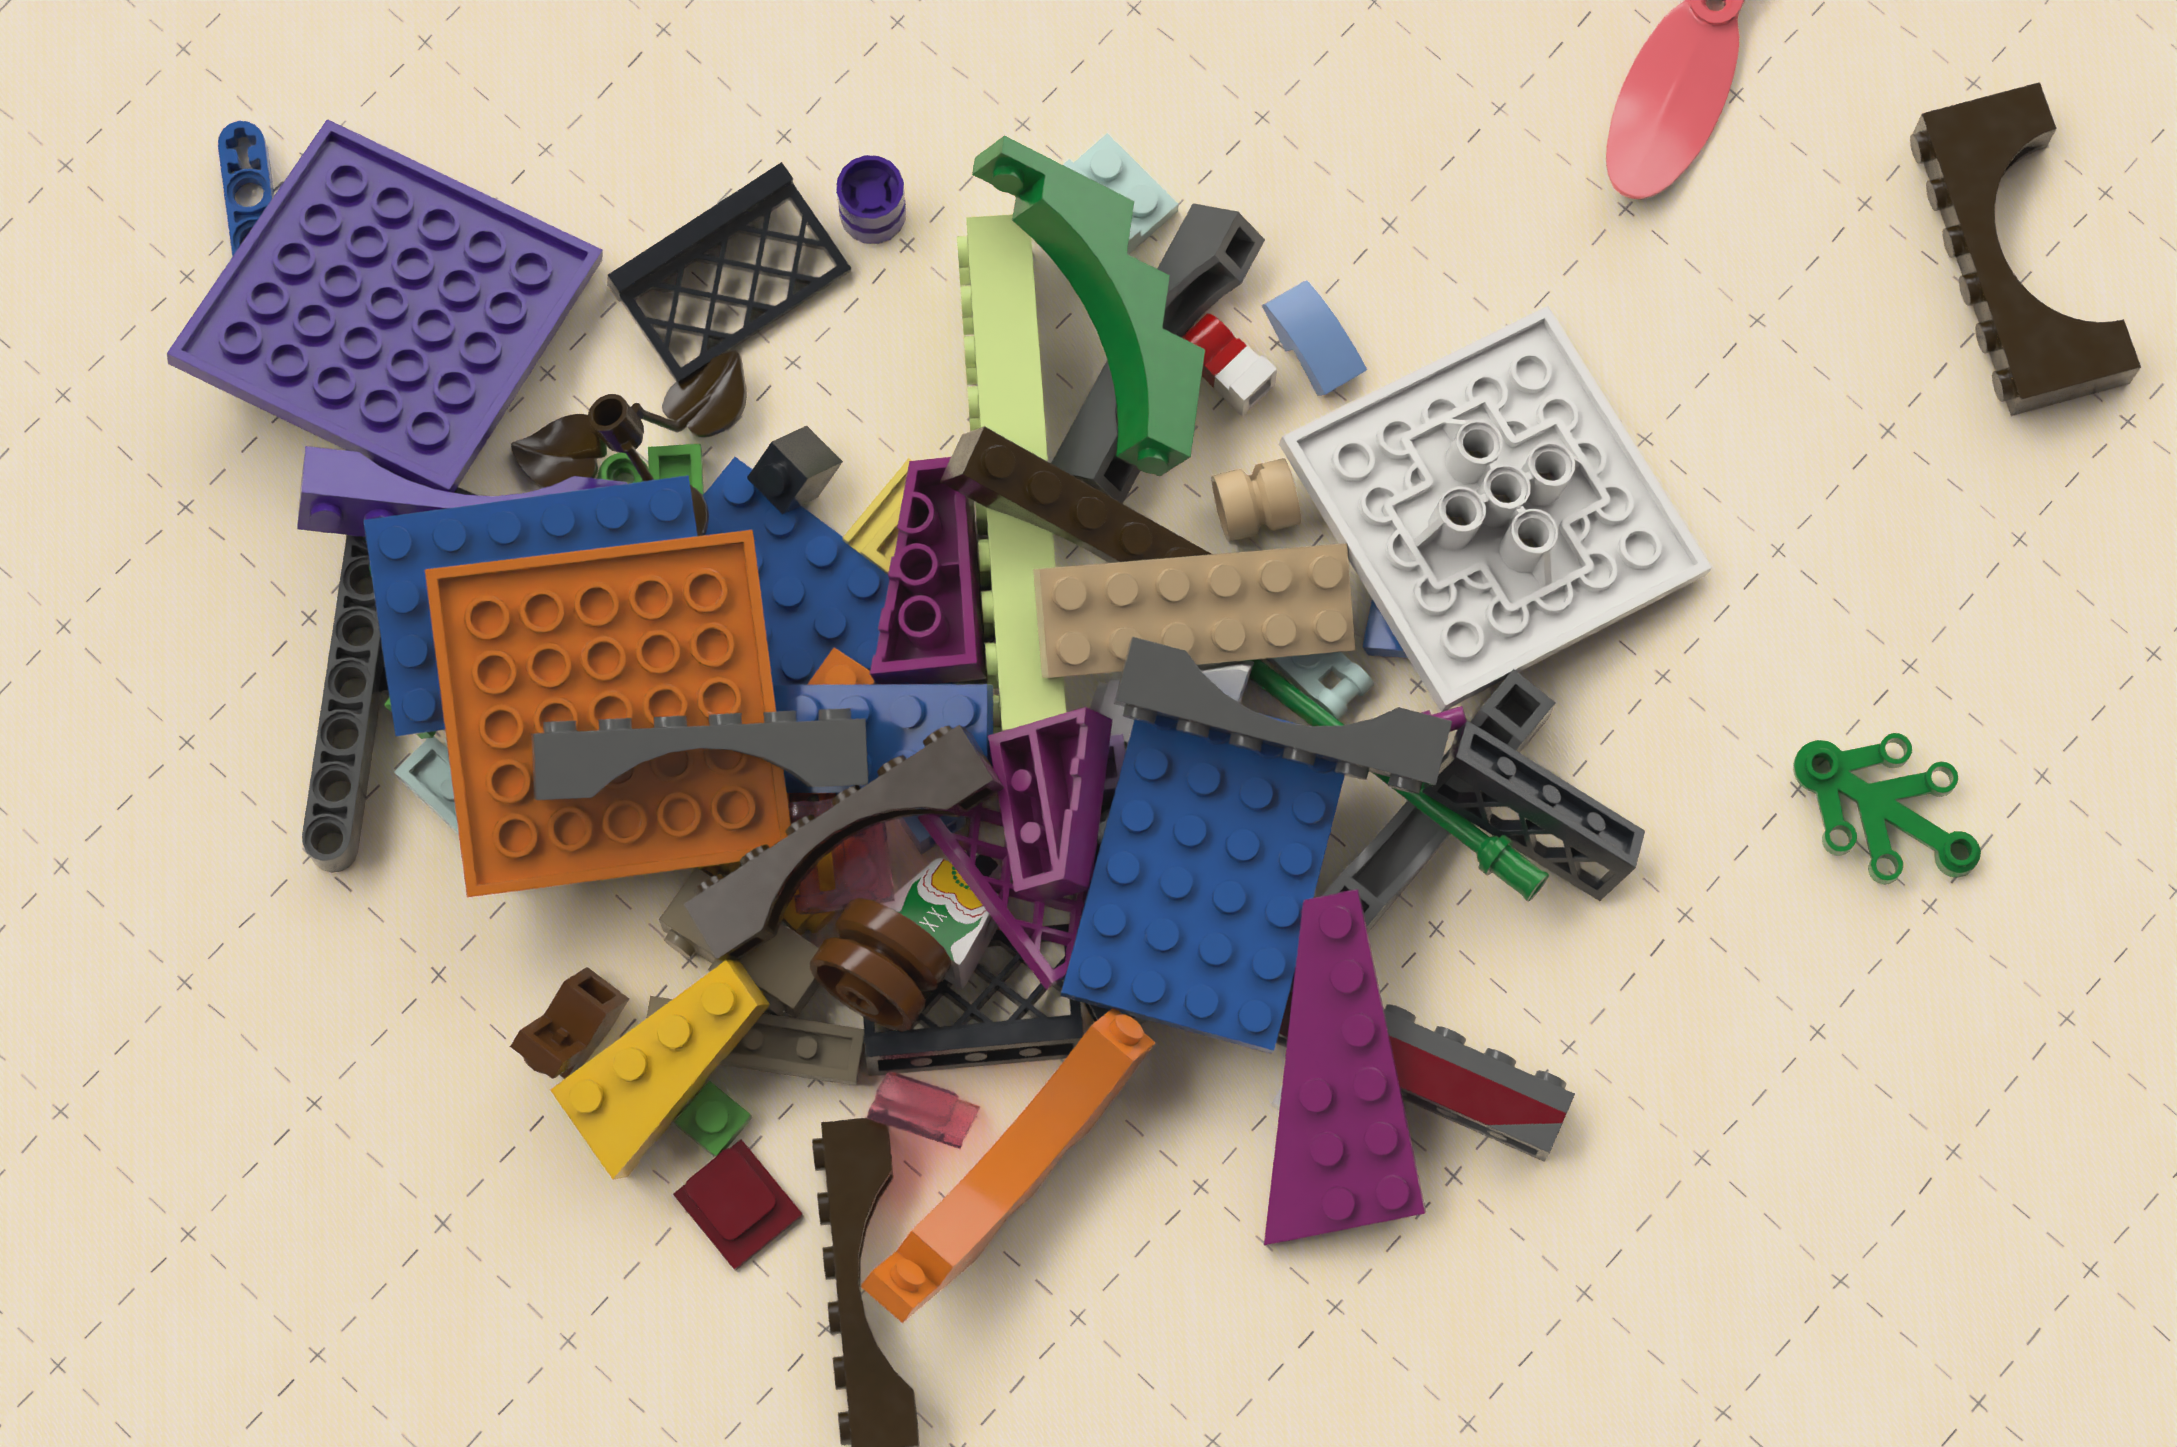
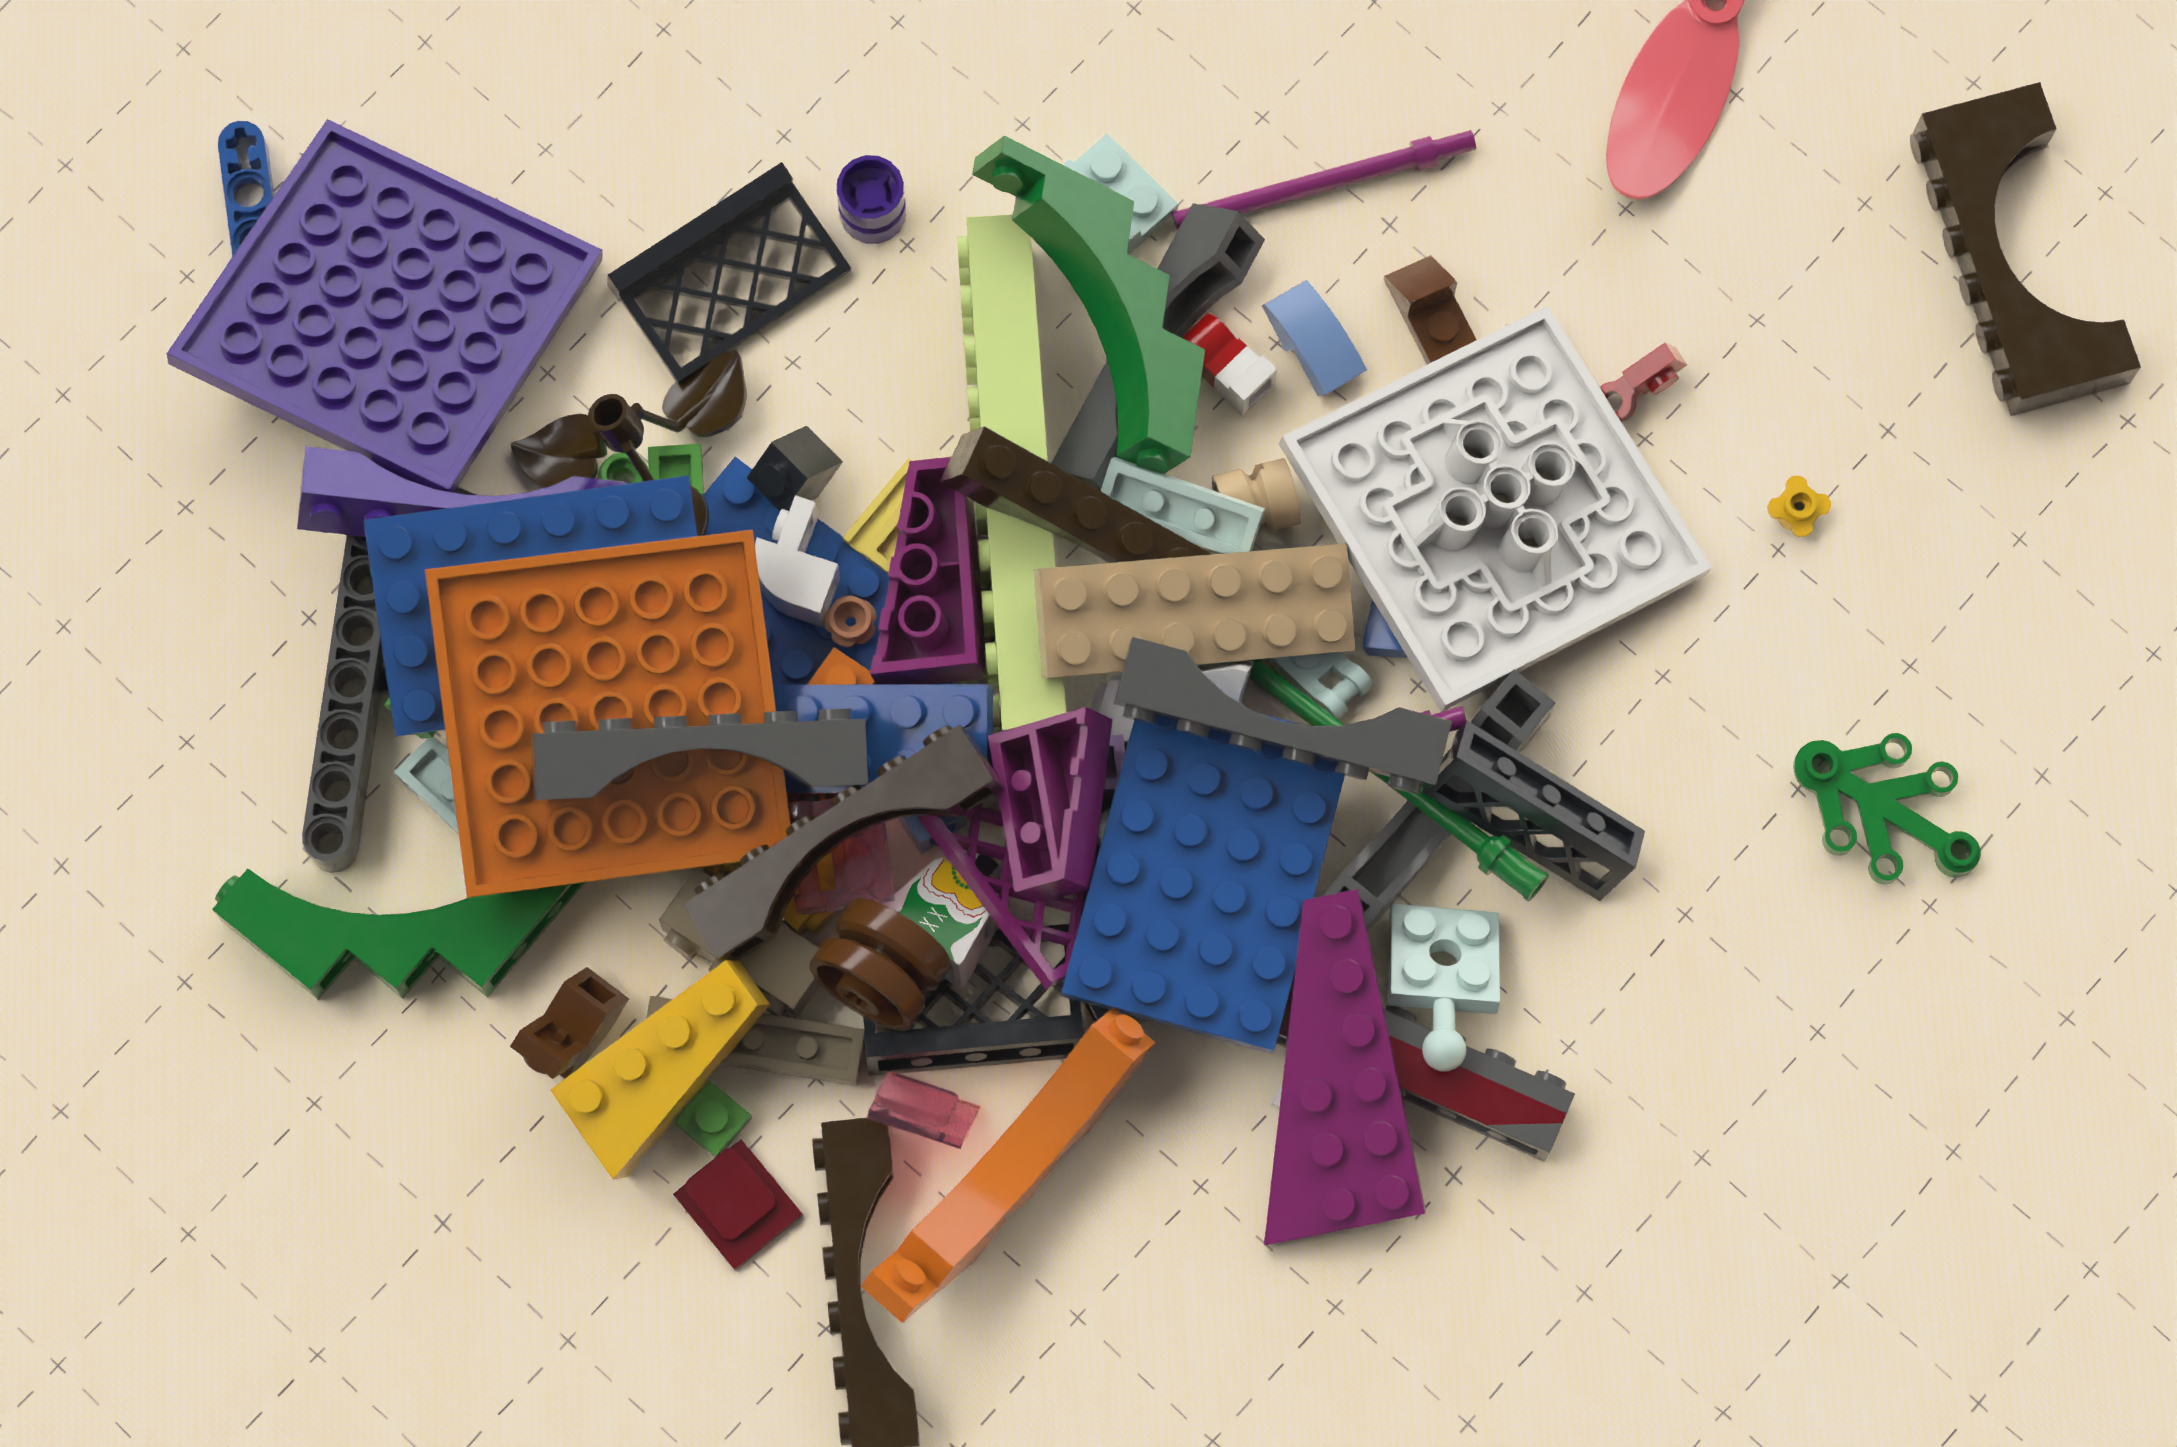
(316, 943): none -> green arch
(788, 576): none -> white brick
(846, 608): none -> nougat plate
(1184, 507): none -> light aqua plate
(1421, 154): none -> magenta bar
(1422, 983): none -> light aqua plate
(1429, 308): none -> reddish brown slope
(1651, 373): none -> plate
(1797, 521): none -> yellow plate

